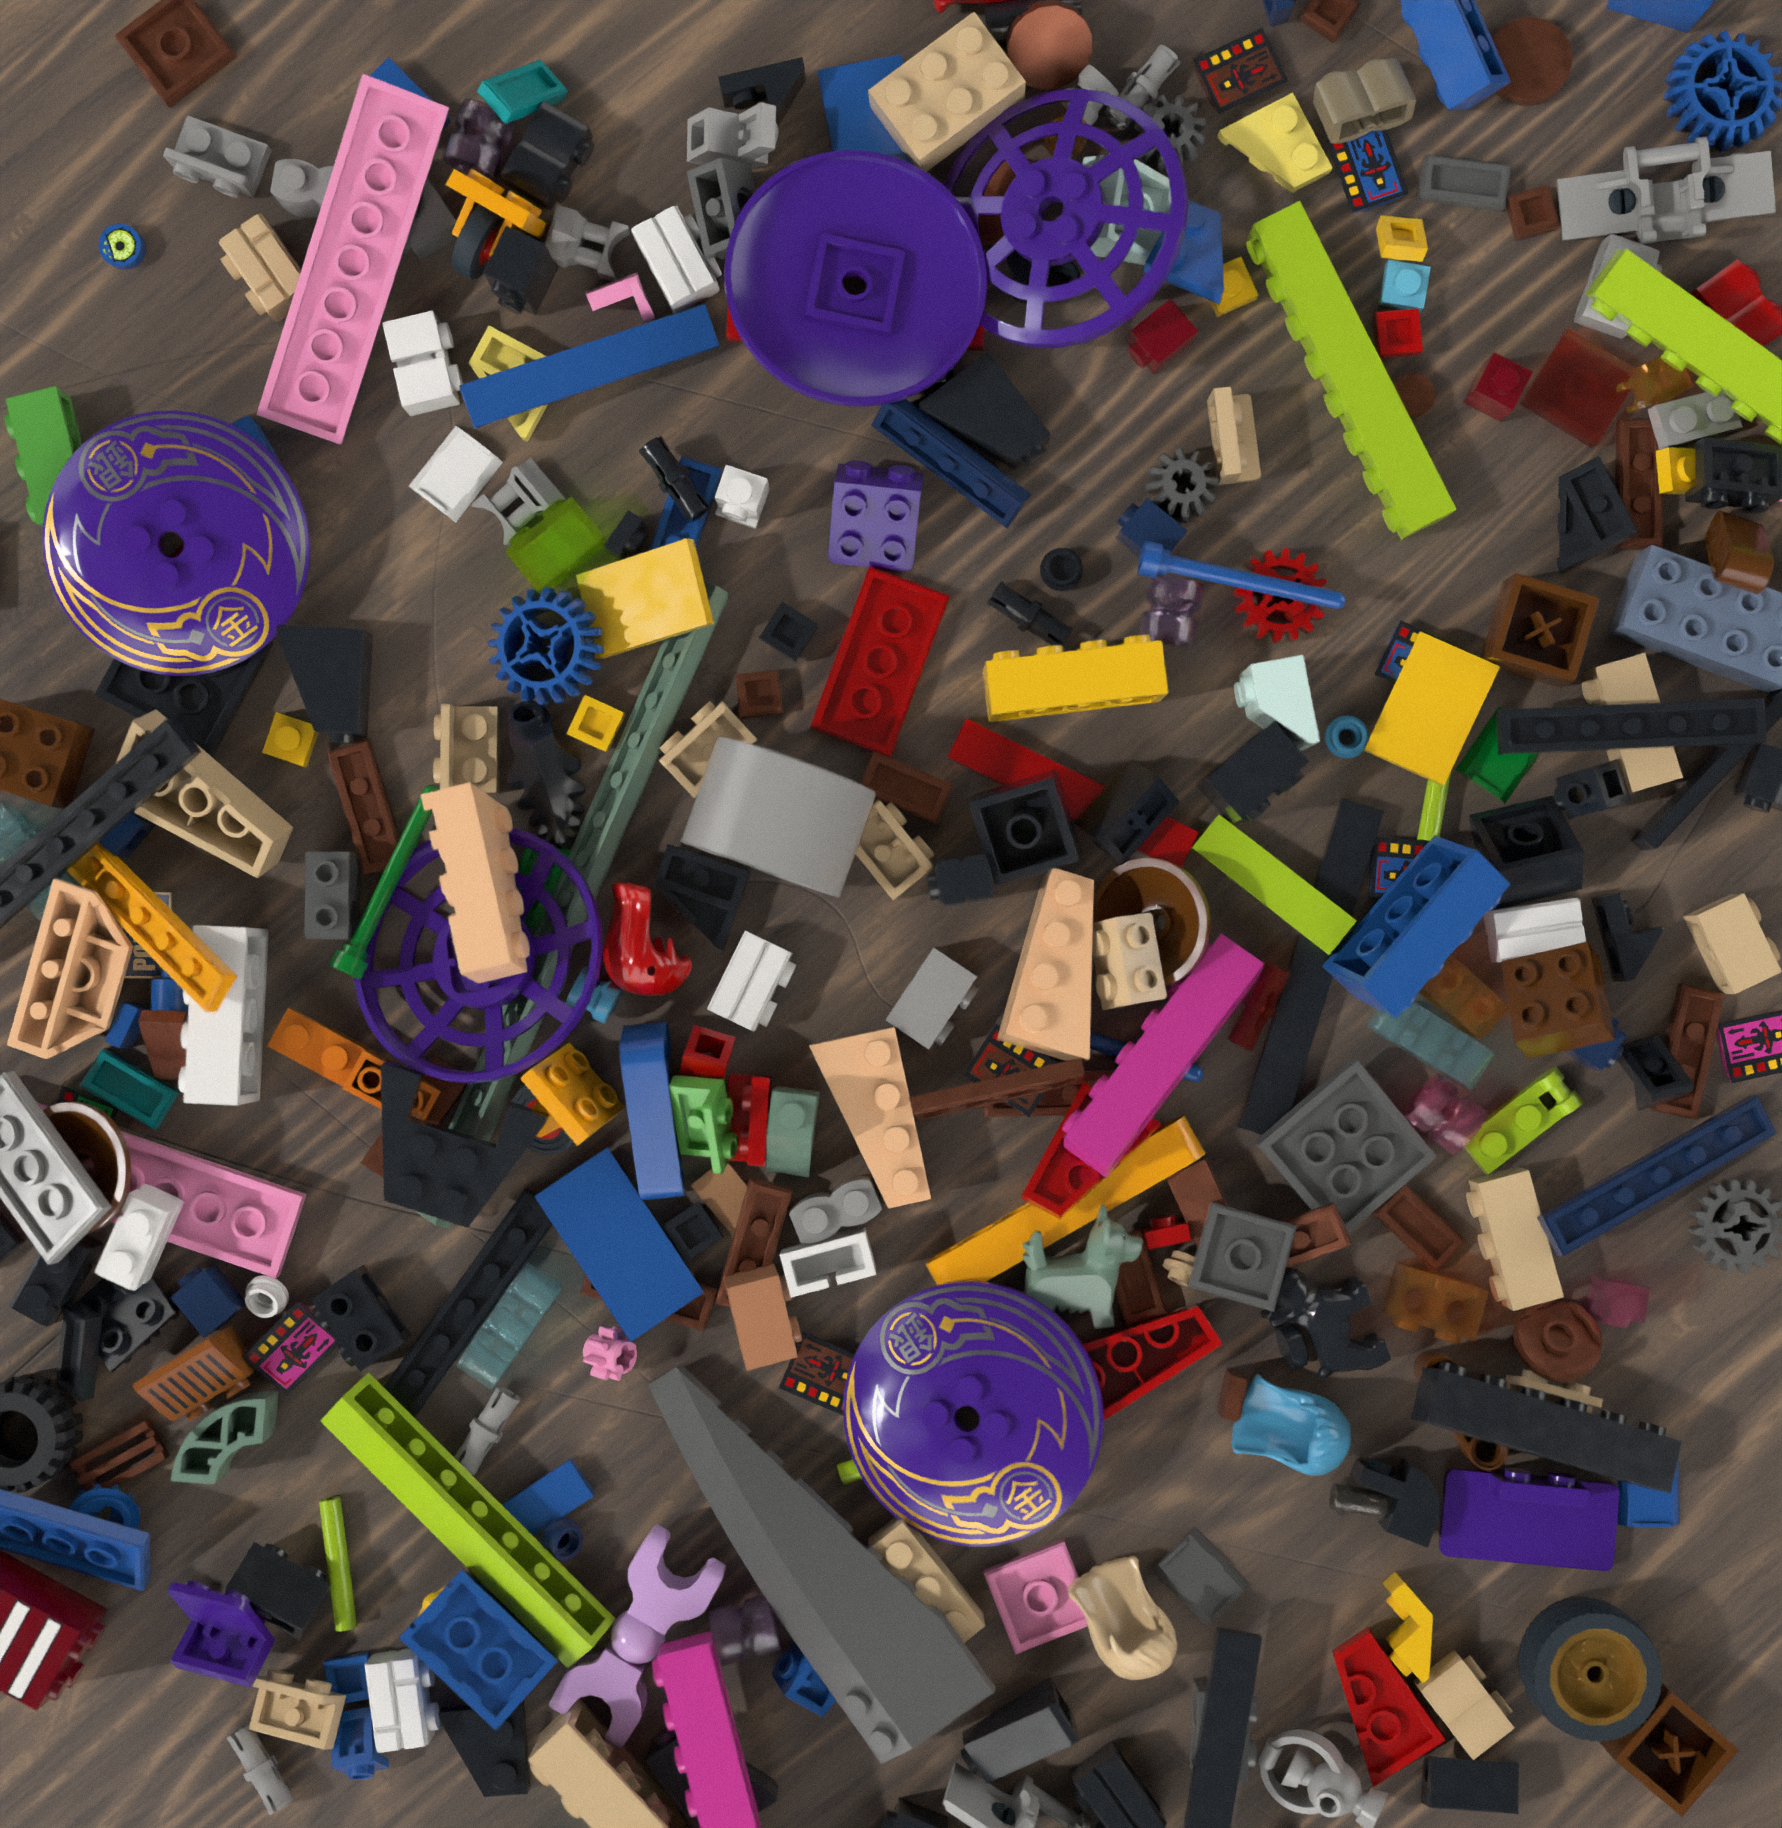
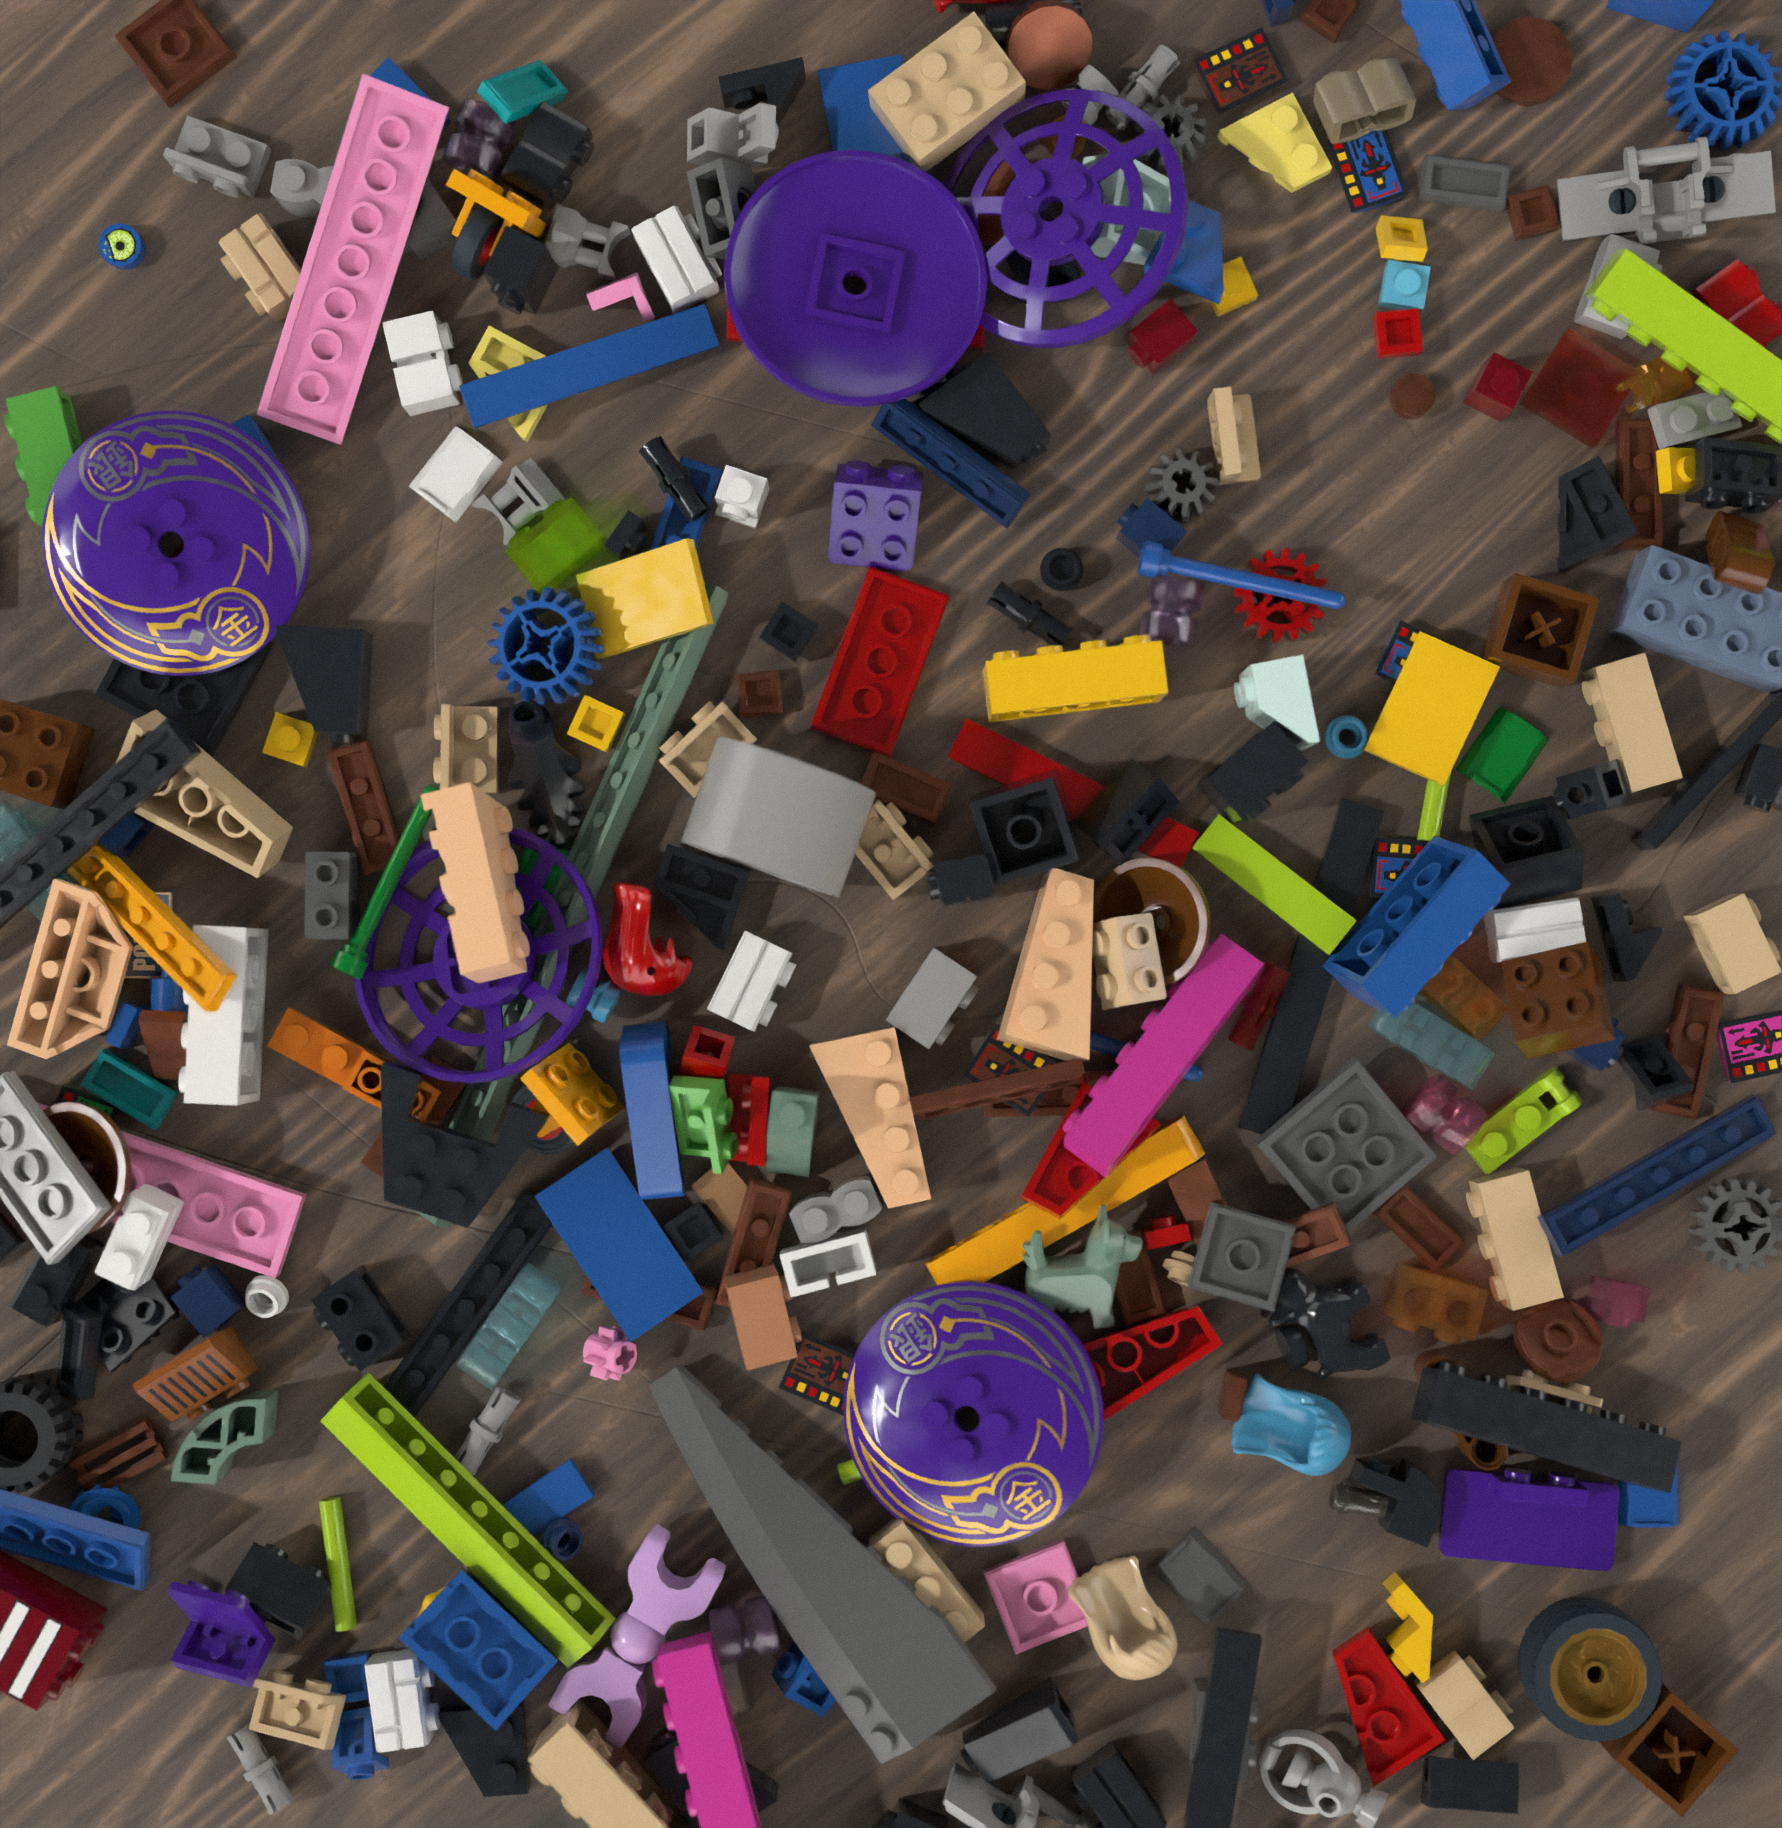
(291, 1348): piece -> none
(1349, 371): lime brick -> none
(1631, 726): black plate -> none

